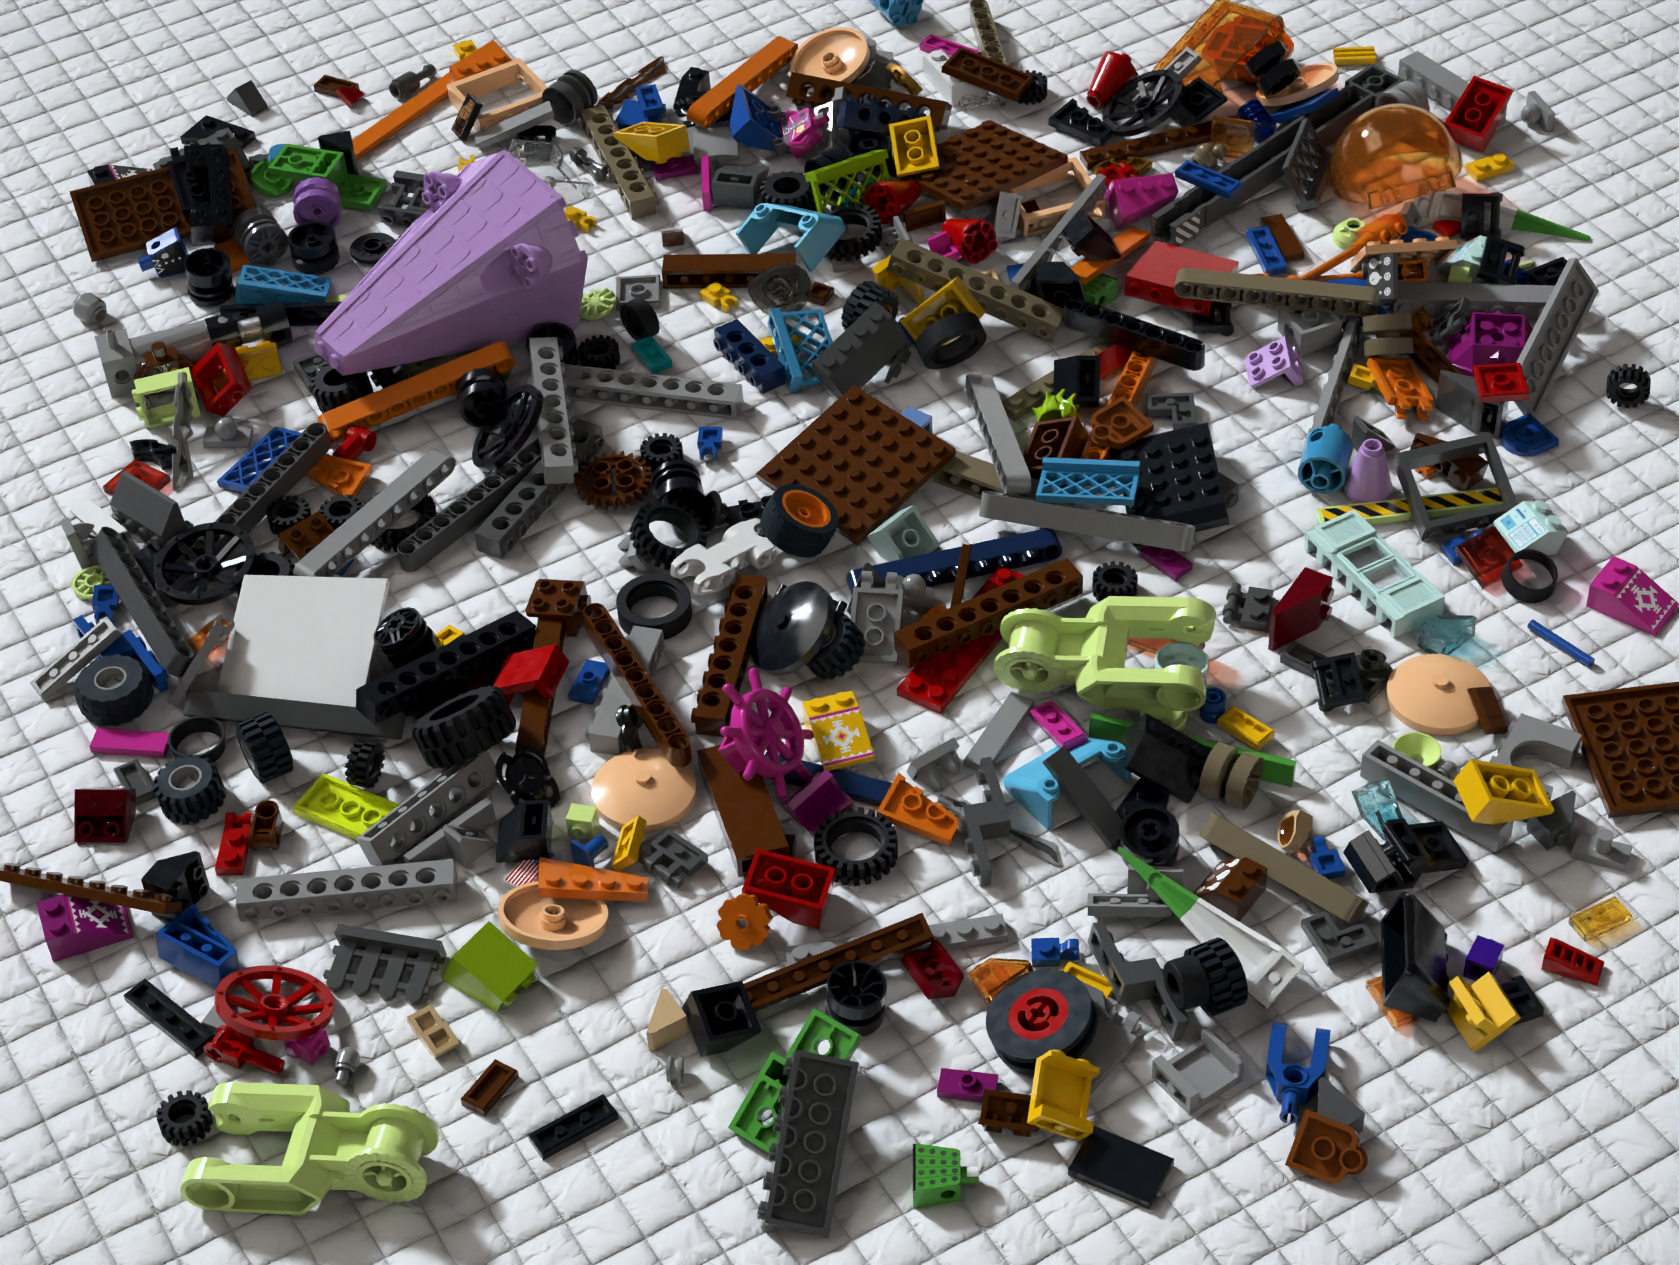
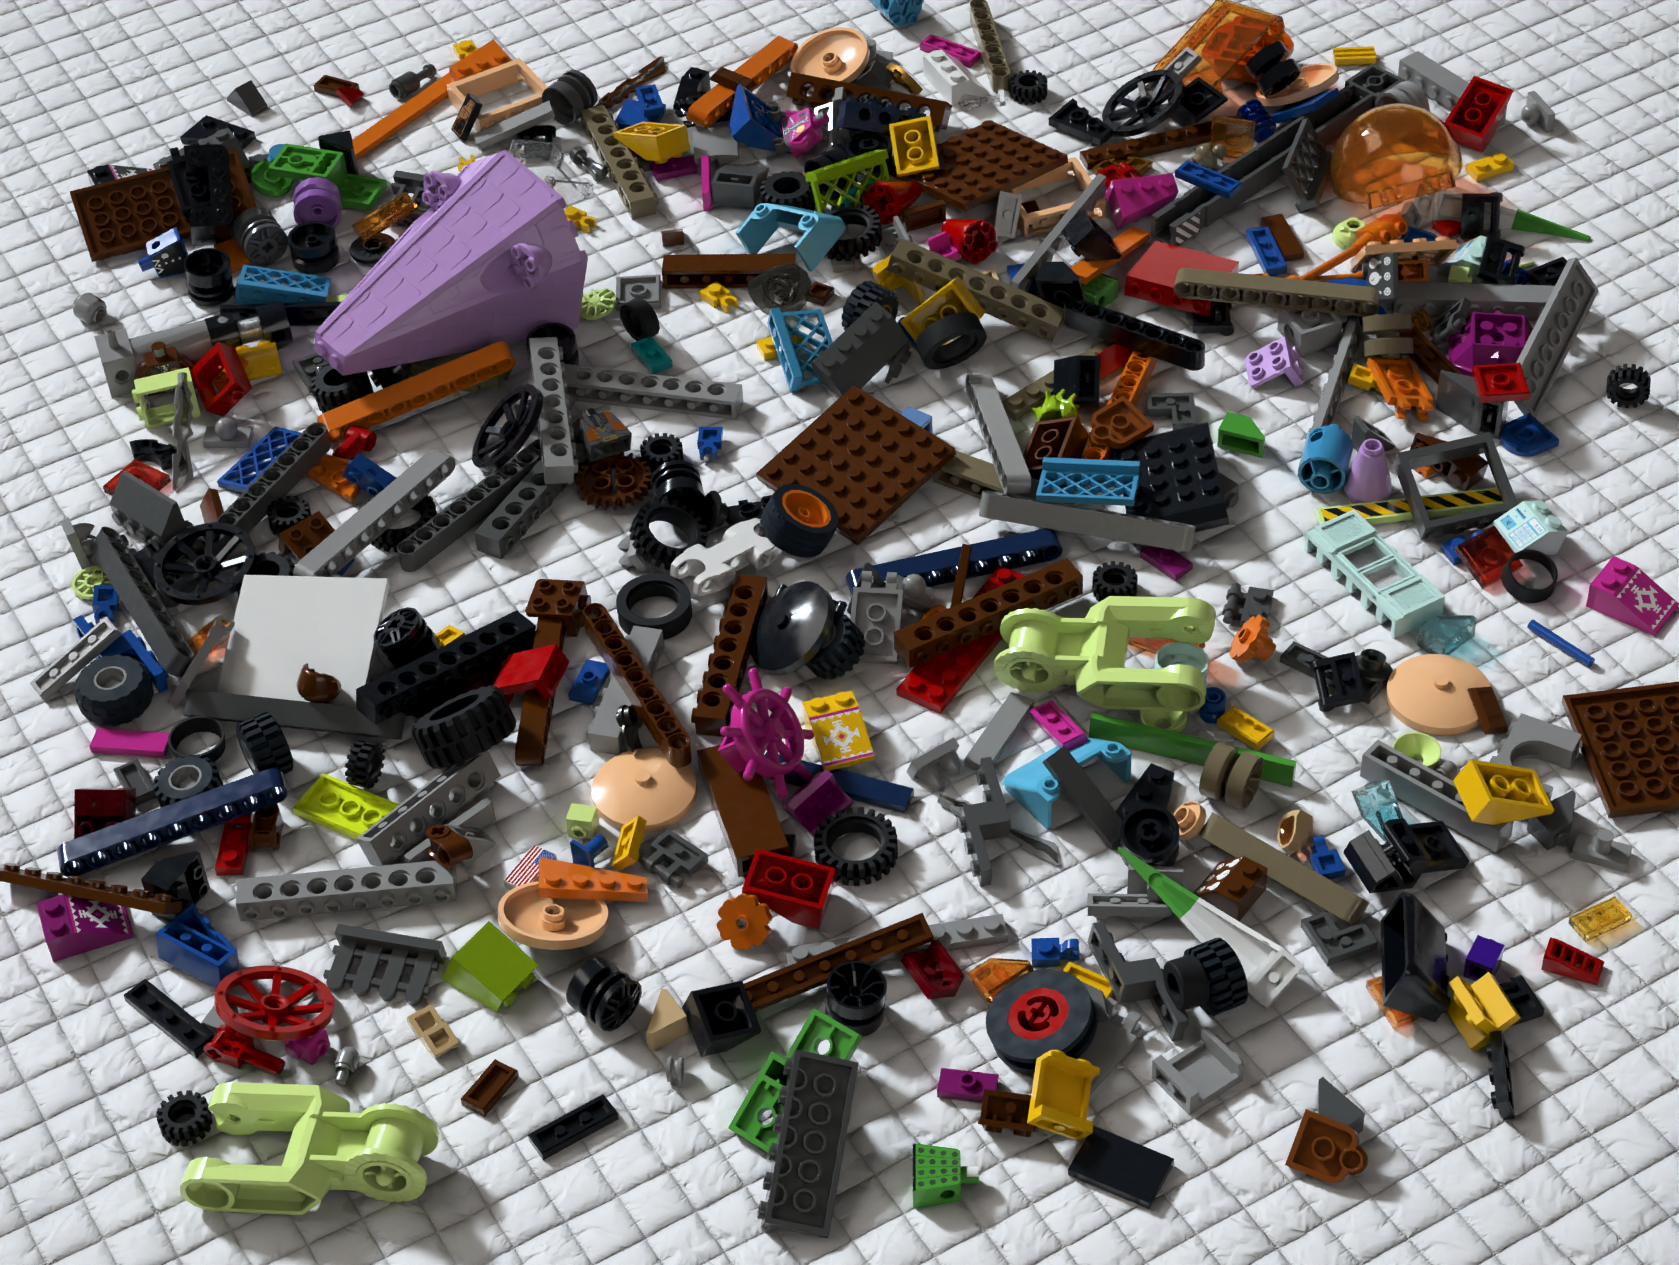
(93, 514): white sticker -> none
(172, 822): none -> dark blue beam
(211, 506): none -> reddish brown tile
(317, 686): none -> reddish brown hair
(339, 506): black tyre -> none
(367, 475): none -> blue bracket
(385, 217): none -> clear orange tile
(448, 846): none -> reddish brown piece
(479, 395): black wheel -> none
(525, 832): black slope -> none
(526, 776): black shield -> none
(590, 352): black tyre -> none
(603, 435): none -> torso
(603, 993): none -> black wheel
(732, 79): none -> reddish brown tile
(749, 356): dark blue brick -> none
(903, 536): light aqua slope -> none
(915, 812): orange wing -> none
(987, 74): reddish brown tile -> none
(1110, 75): red cone -> none
(1165, 757): black slope -> none
(1191, 819): none -> light nougat plate
(1241, 435): none -> bright green slope
(1253, 641): none -> orange plant
(1292, 1082): blue piece -> none
(1301, 608): dark red slope -> none
(1500, 1075): none -> black plate

